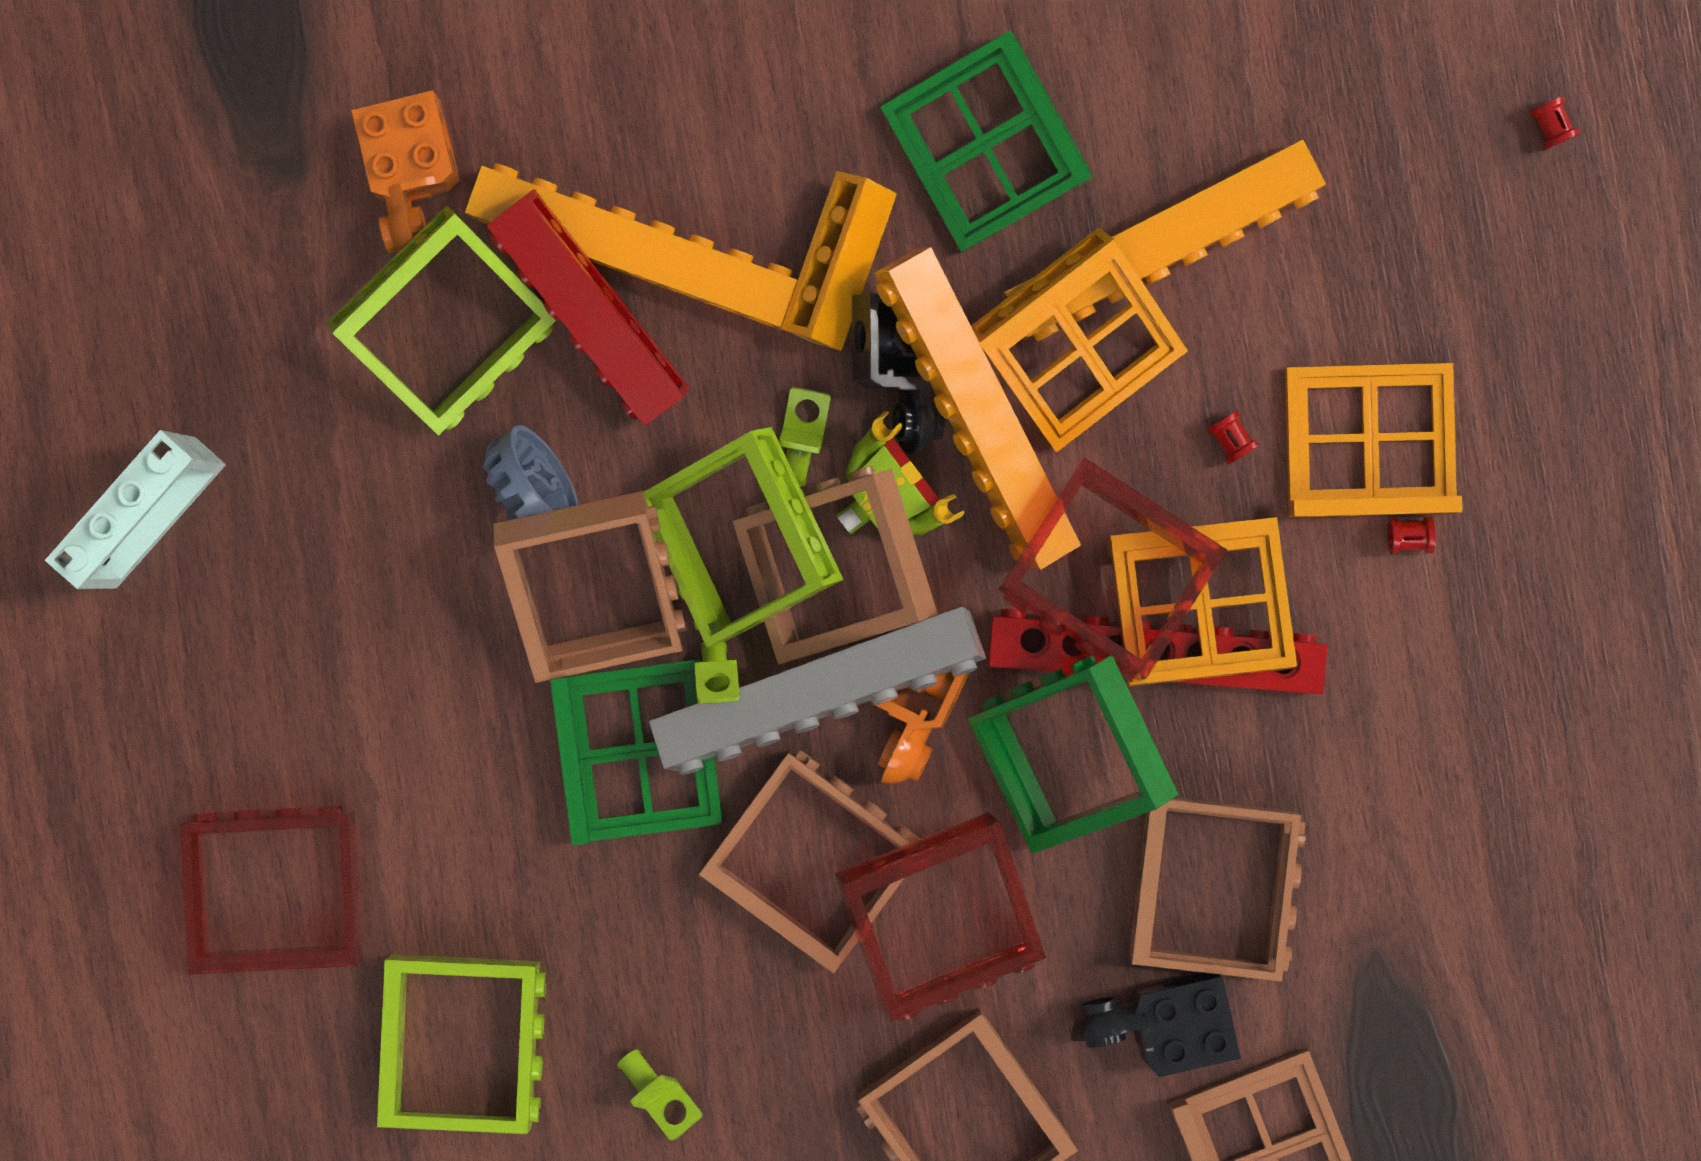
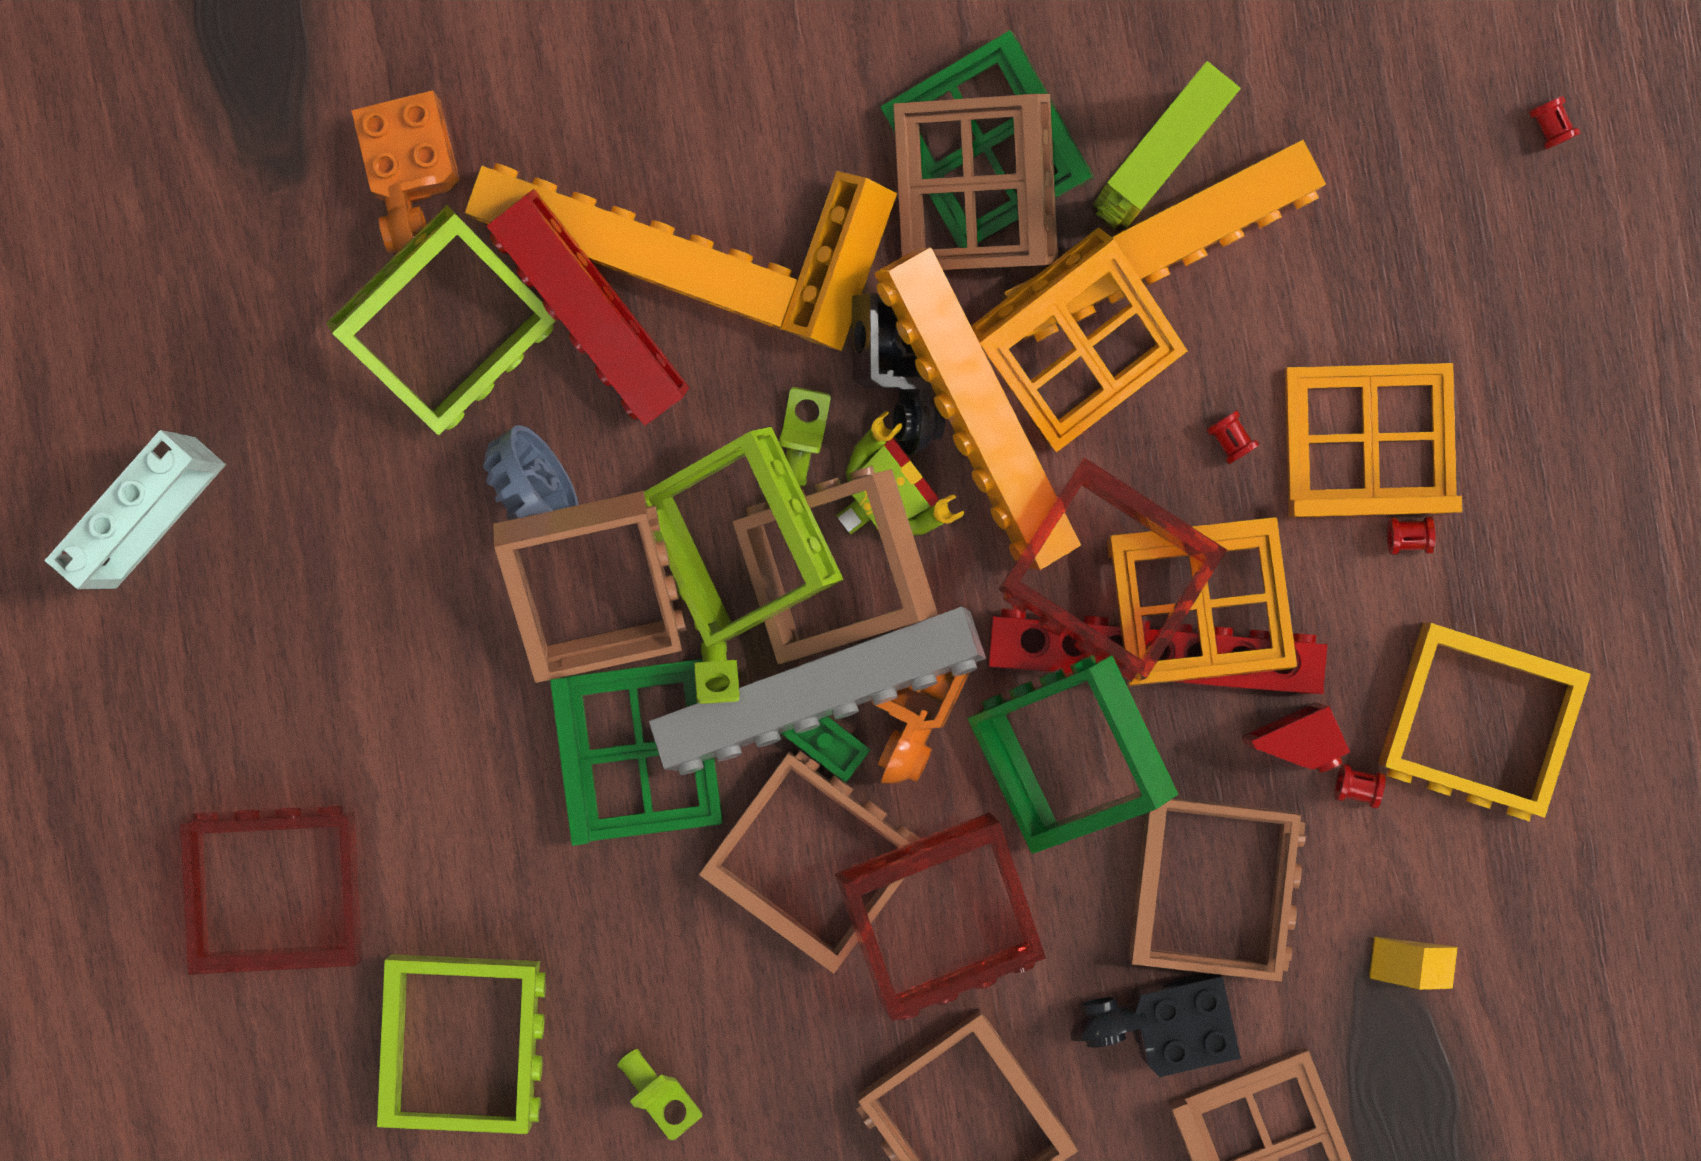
(831, 747): none -> green plate
(1032, 179): none -> nougat window
(1165, 147): none -> lime window
(1303, 737): none -> red slope
(1359, 786): none -> red bush
(1413, 963): none -> yellow slope
(1442, 782): none -> yellow window

